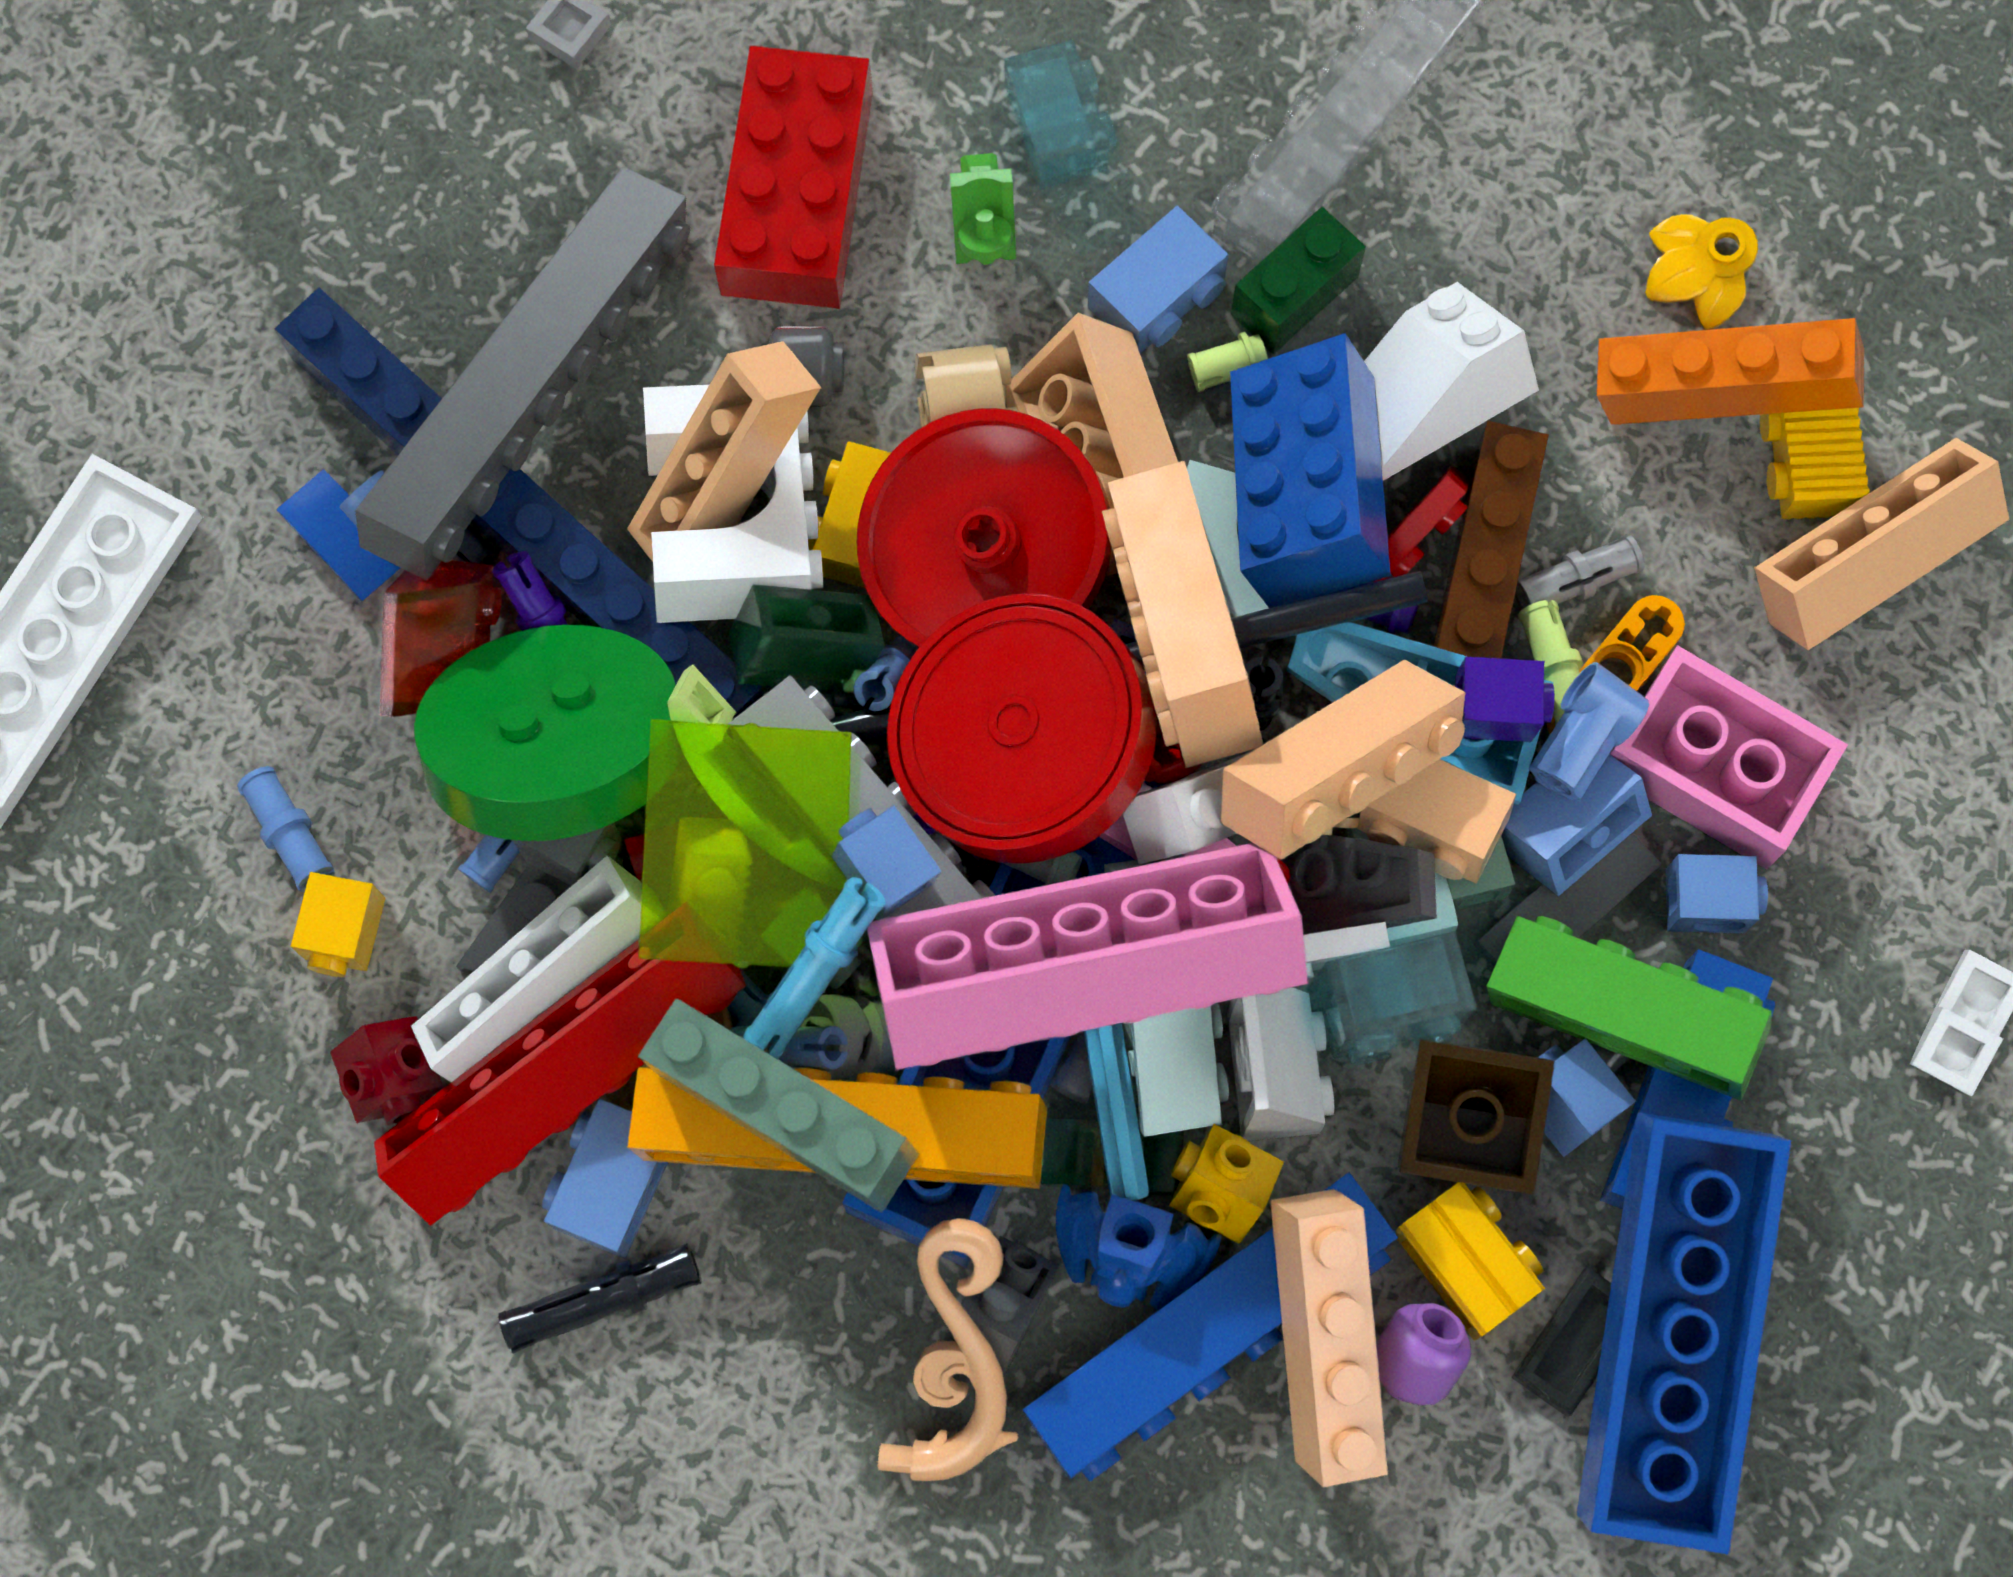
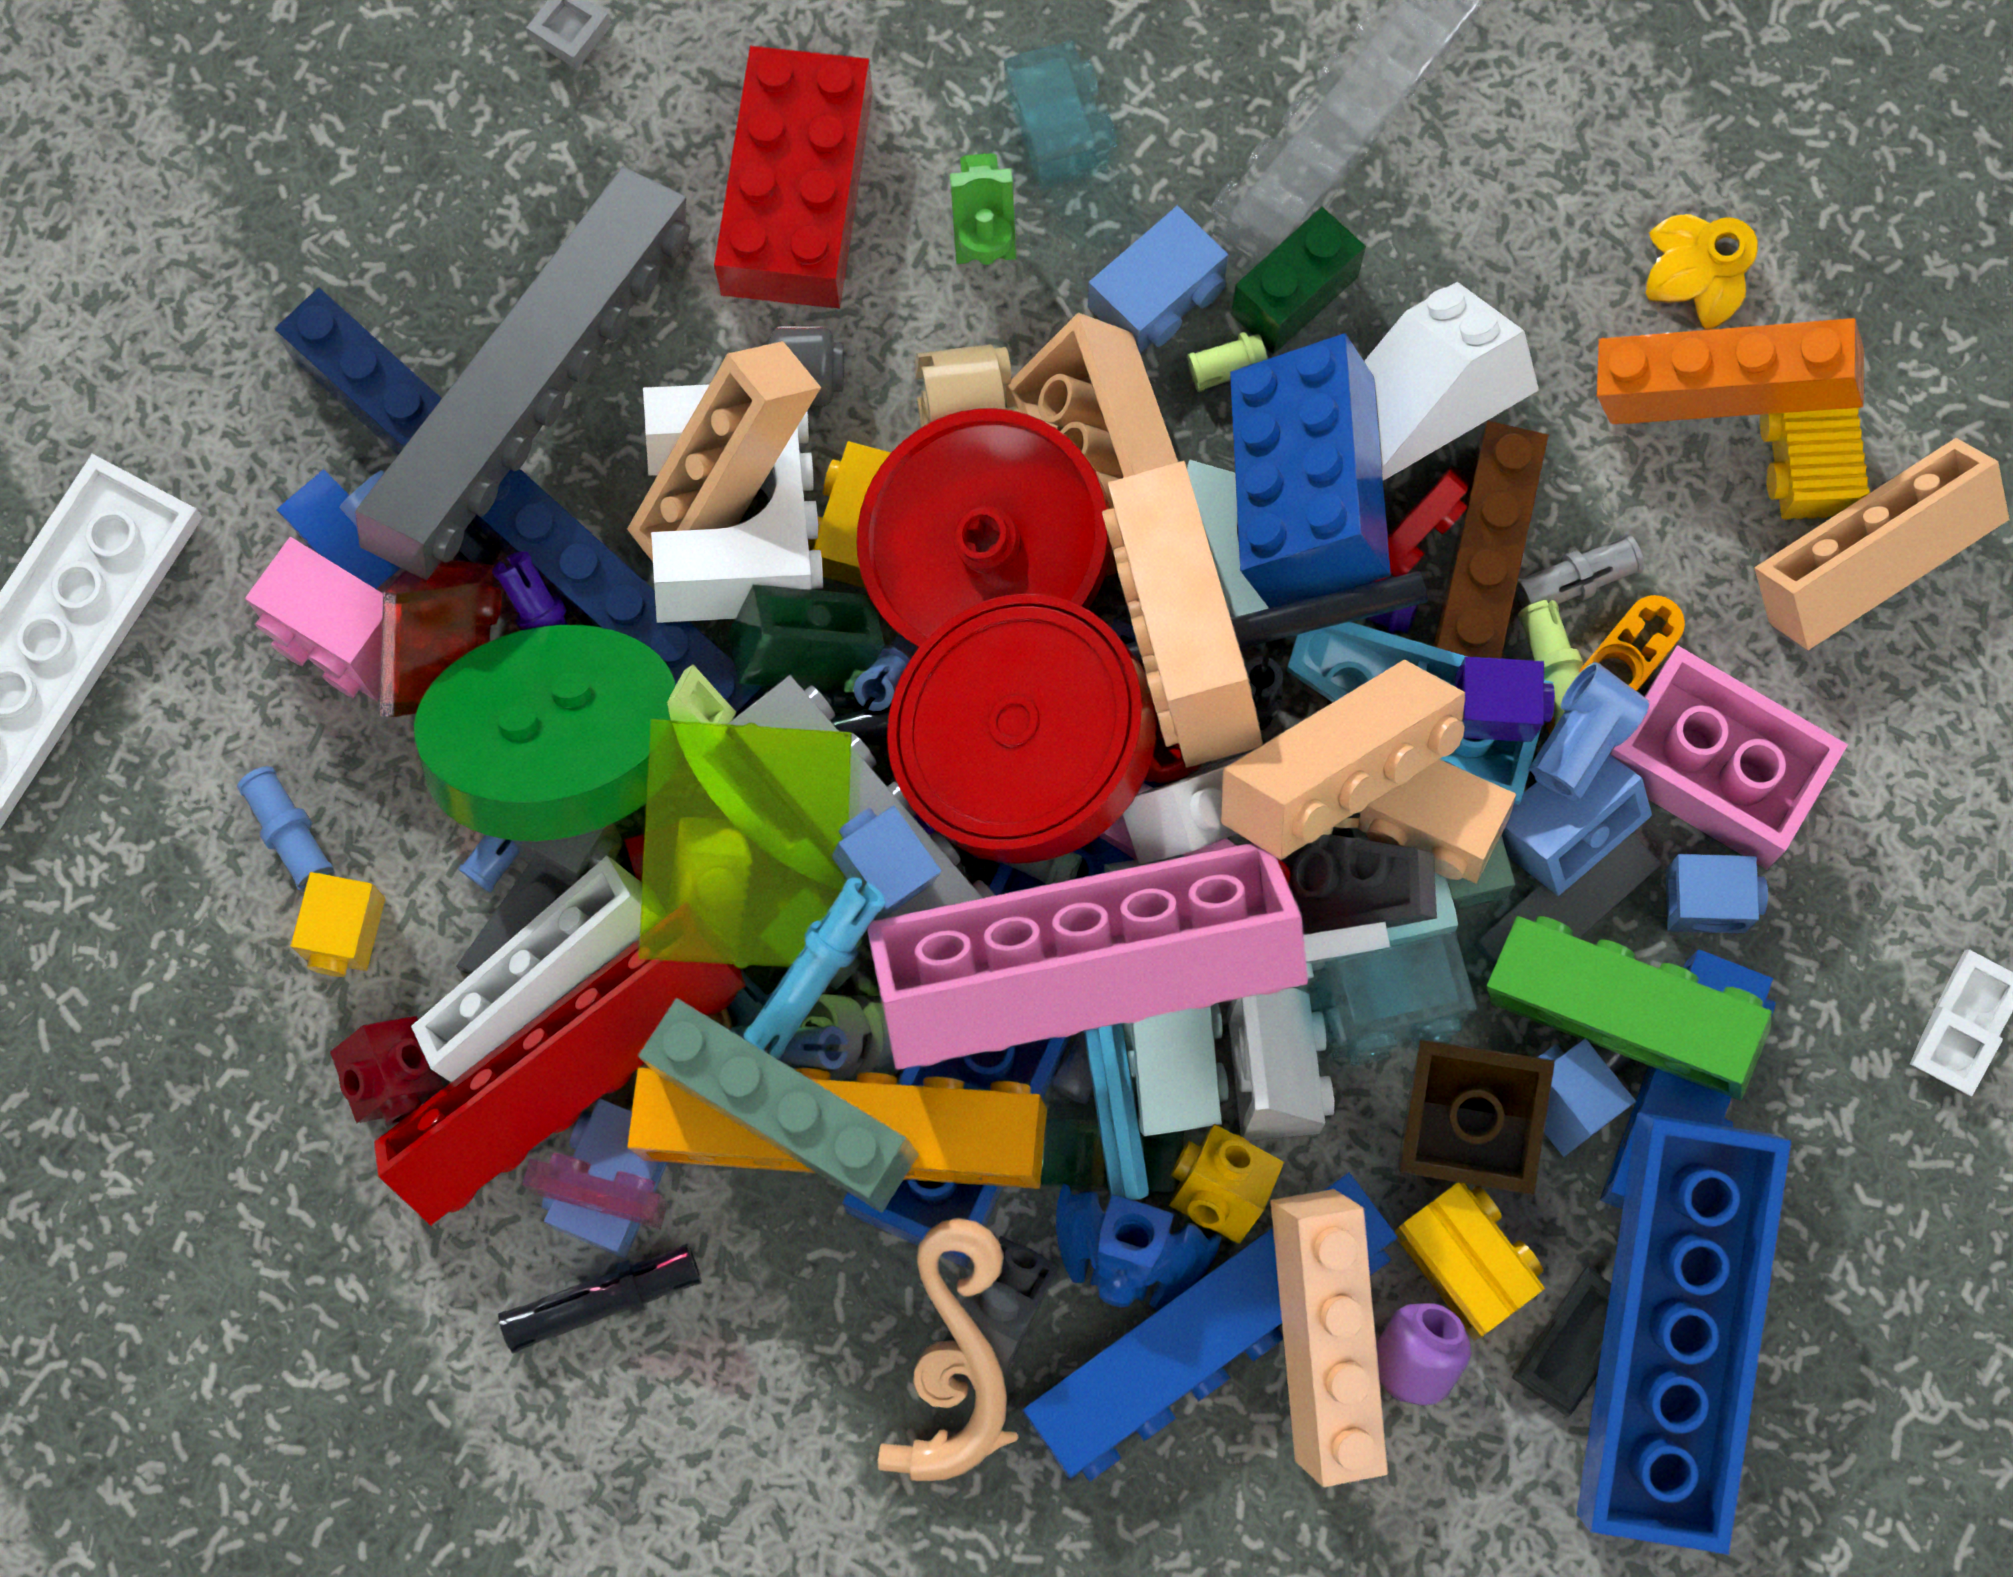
(321, 616): none -> bright pink brick
(568, 1182): none -> clear pink plate

